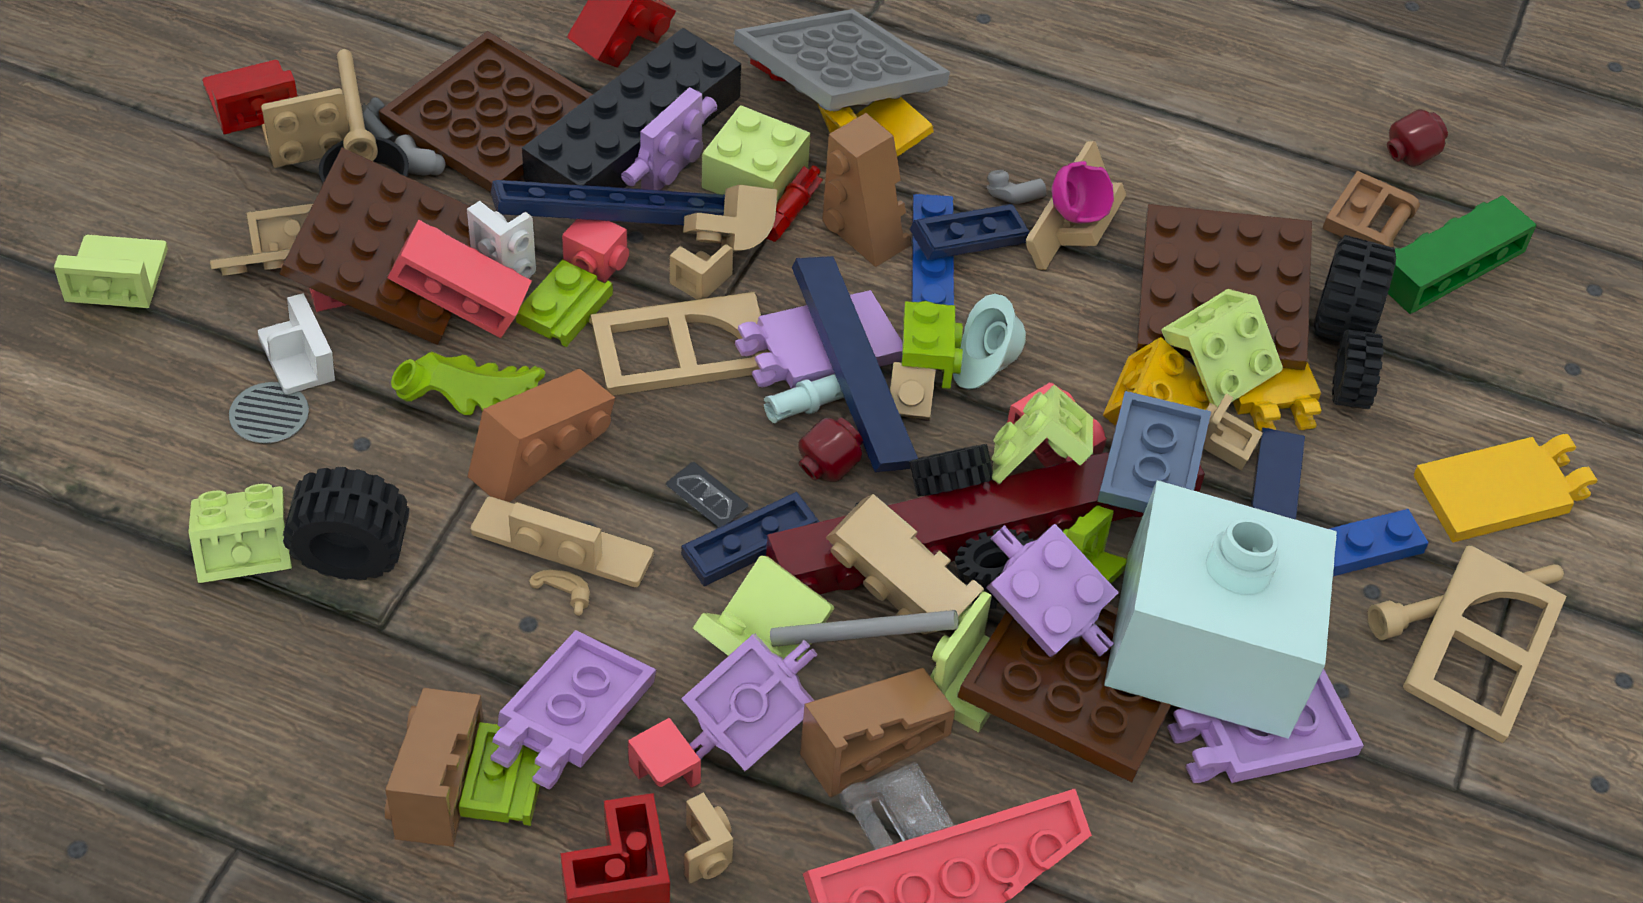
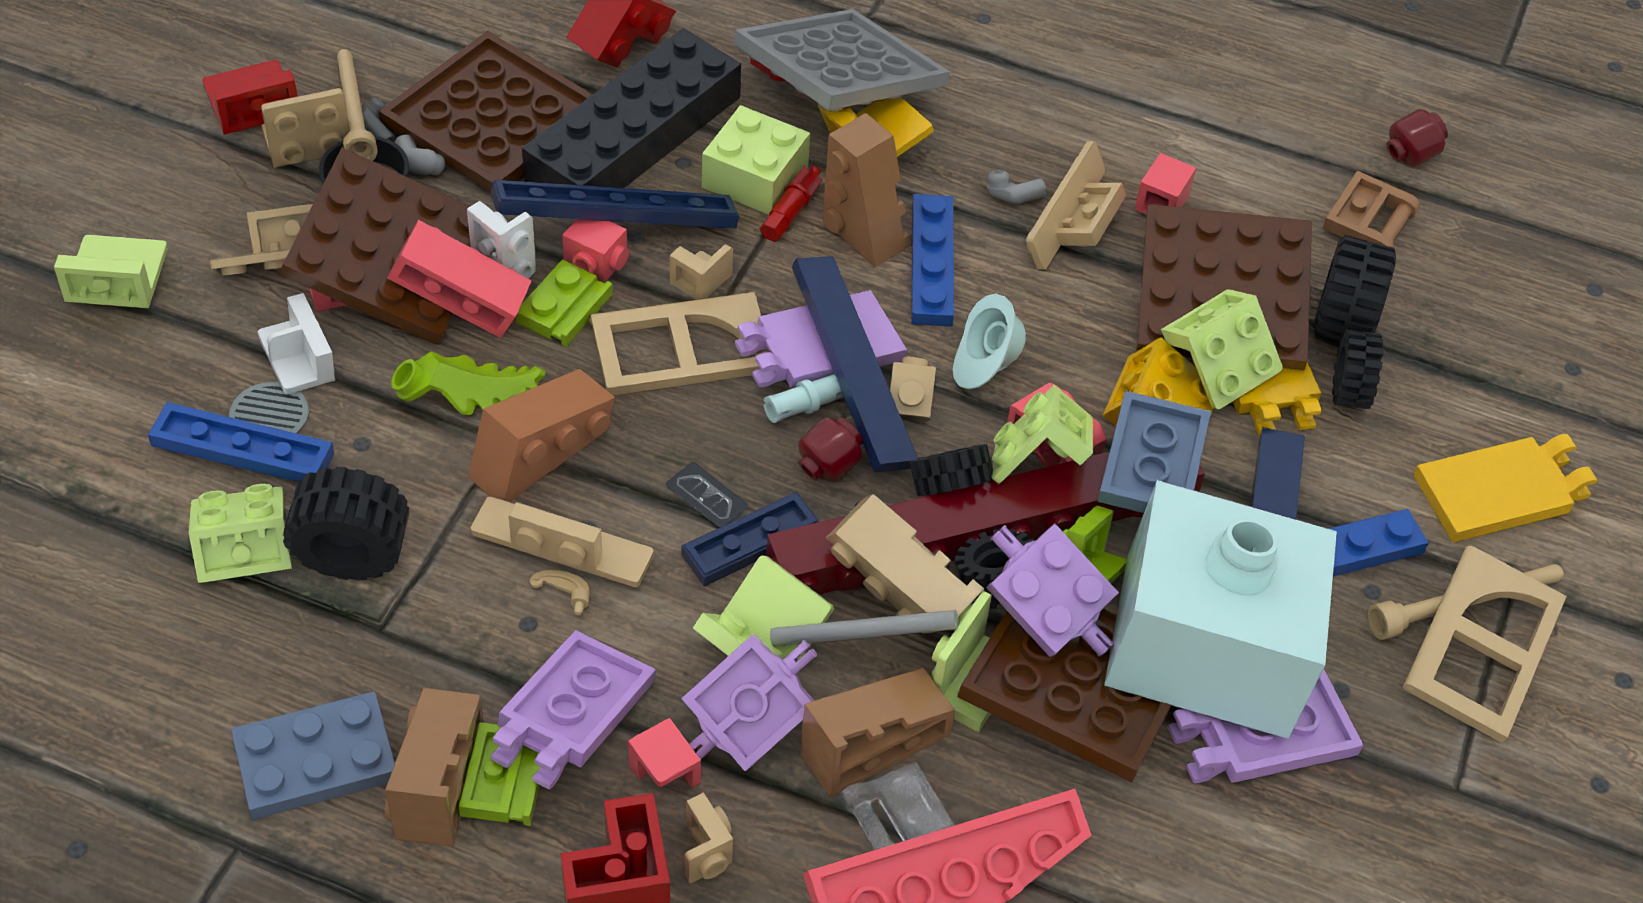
(239, 443): none -> blue plate
(313, 754): none -> sand blue plate
(670, 141): lavender plate -> none
(746, 218): tan brick -> none
(932, 338): lime bracket -> none
(969, 231): dark blue tile -> none
(1082, 192): dark pink hair -> none
(1165, 183): none -> coral brick
(1229, 436): tan bracket -> none
(1459, 253): green brick -> none

